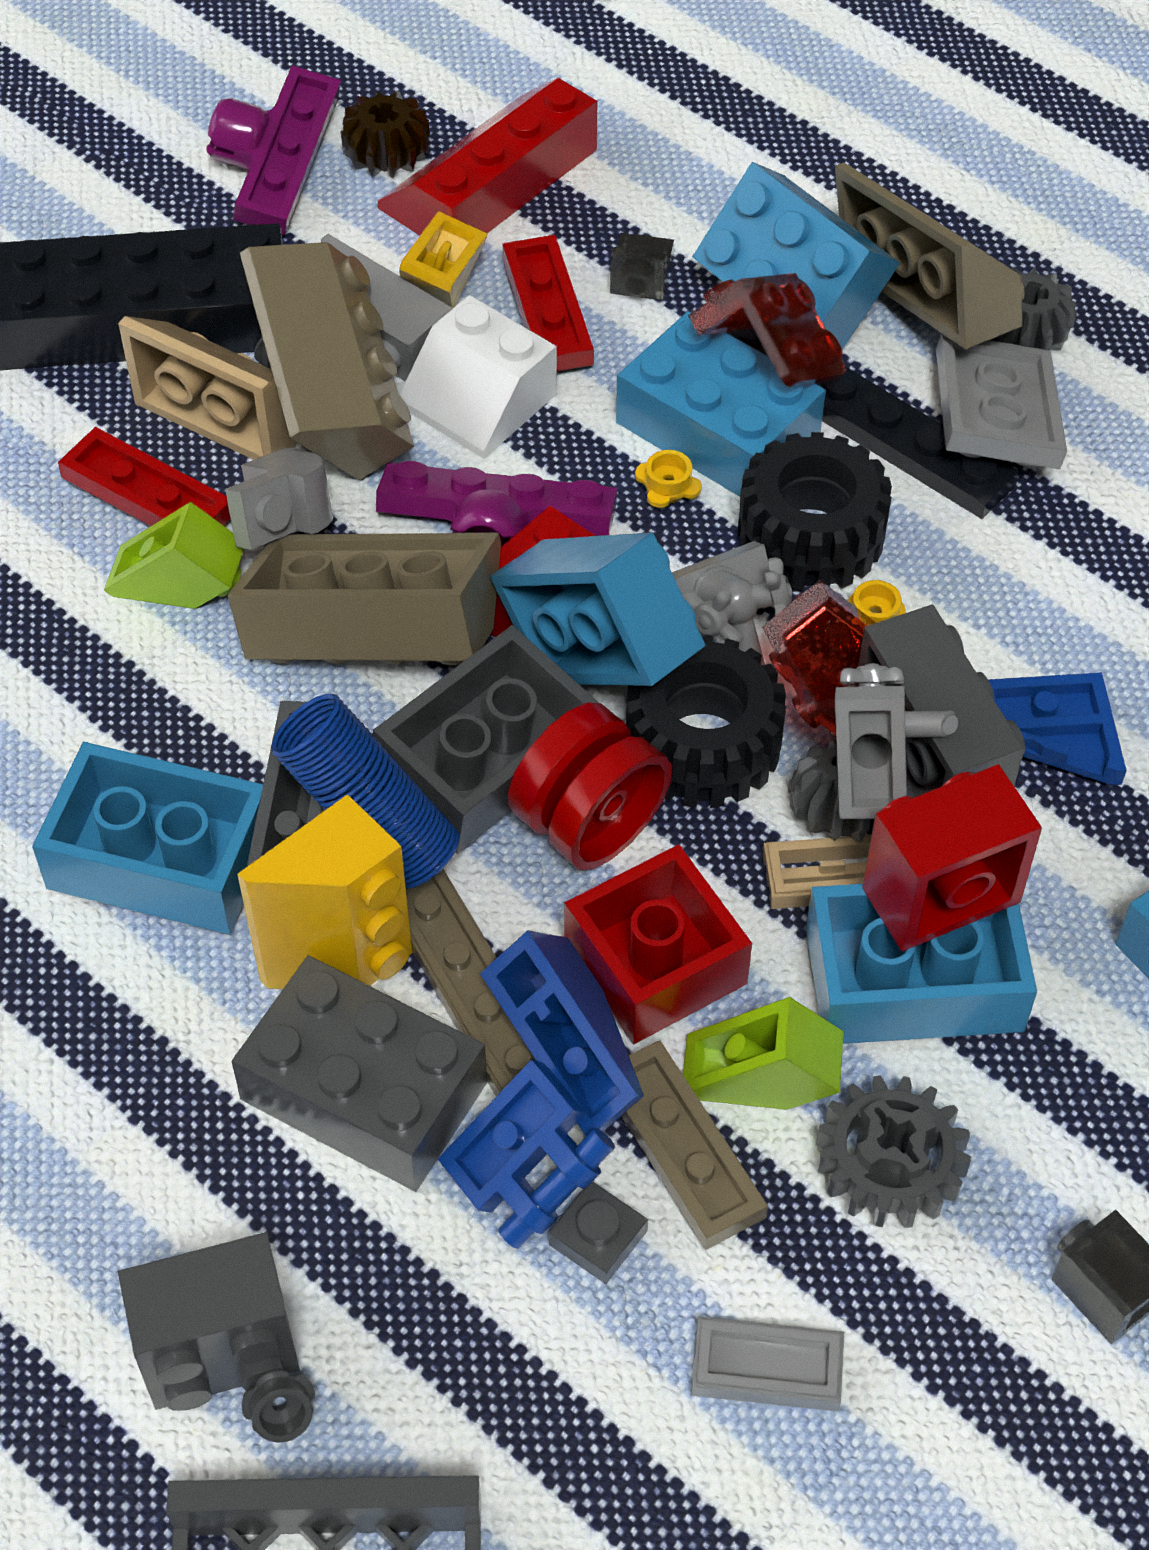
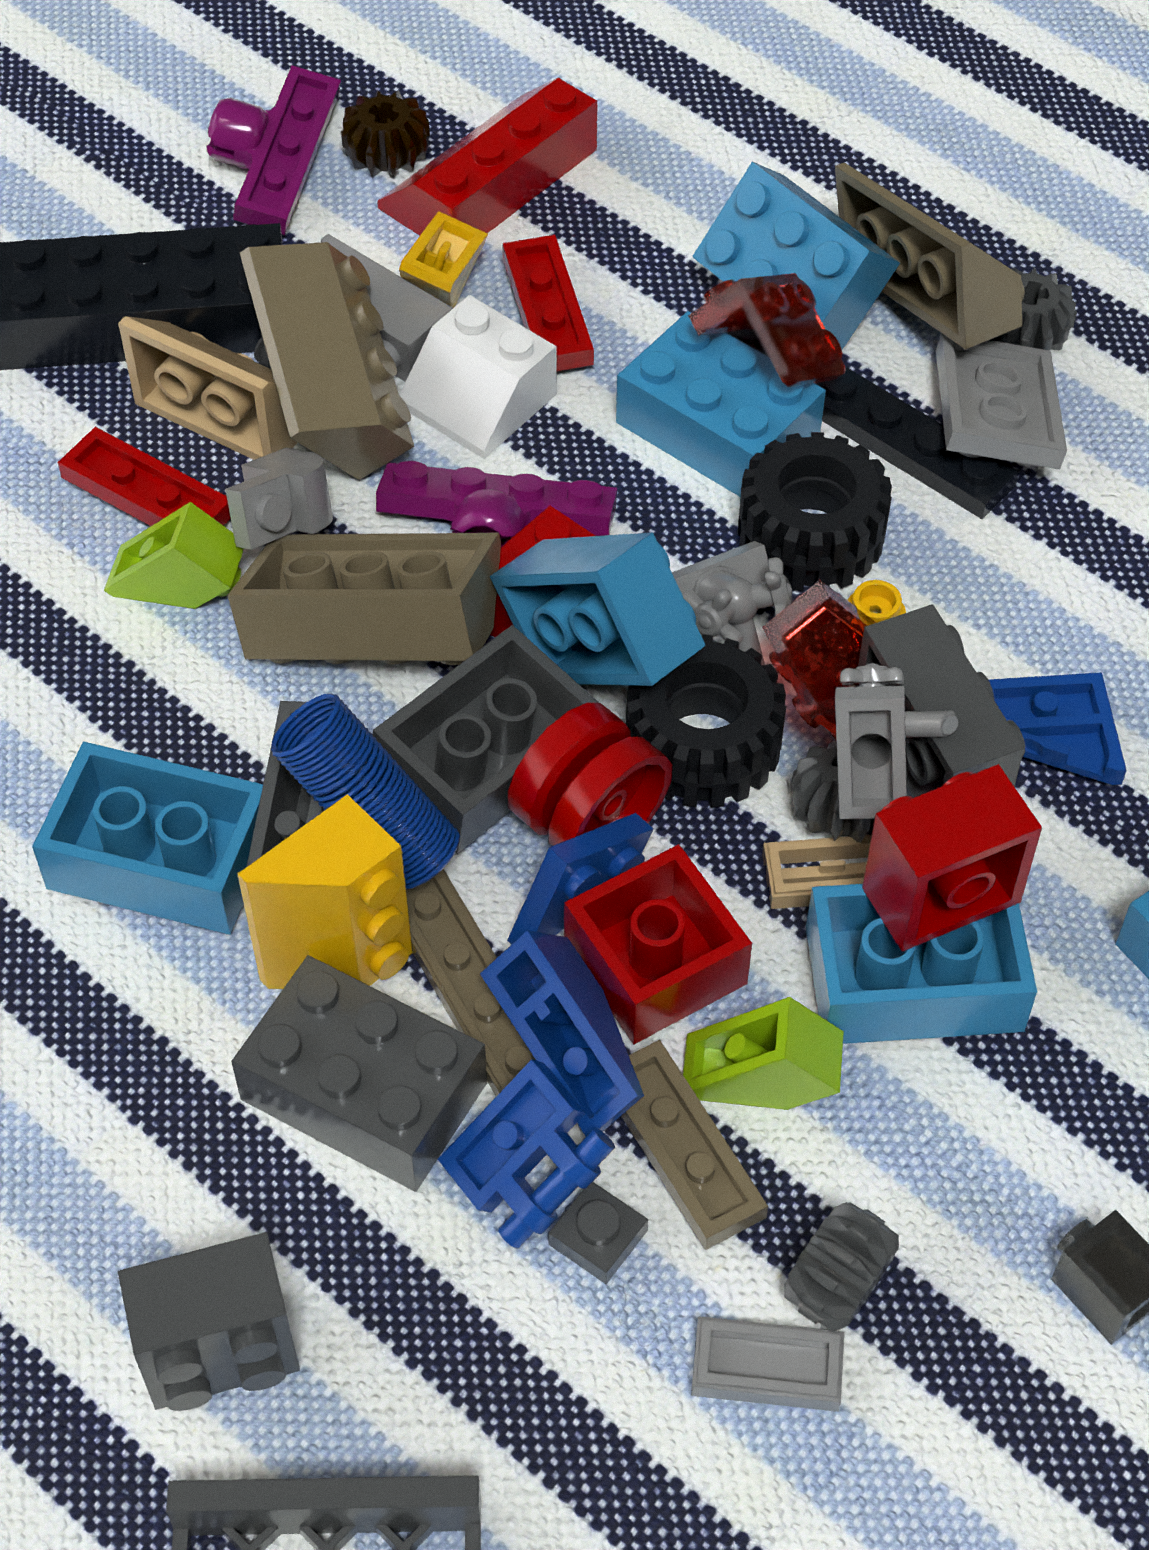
(283, 1421): dark grey plate -> none
(576, 868): none -> blue wing
(641, 266): clear smoke bracket -> none
(668, 478): yellow plate -> none
(841, 1266): none -> dark grey gear
(886, 1177): dark grey gear -> none

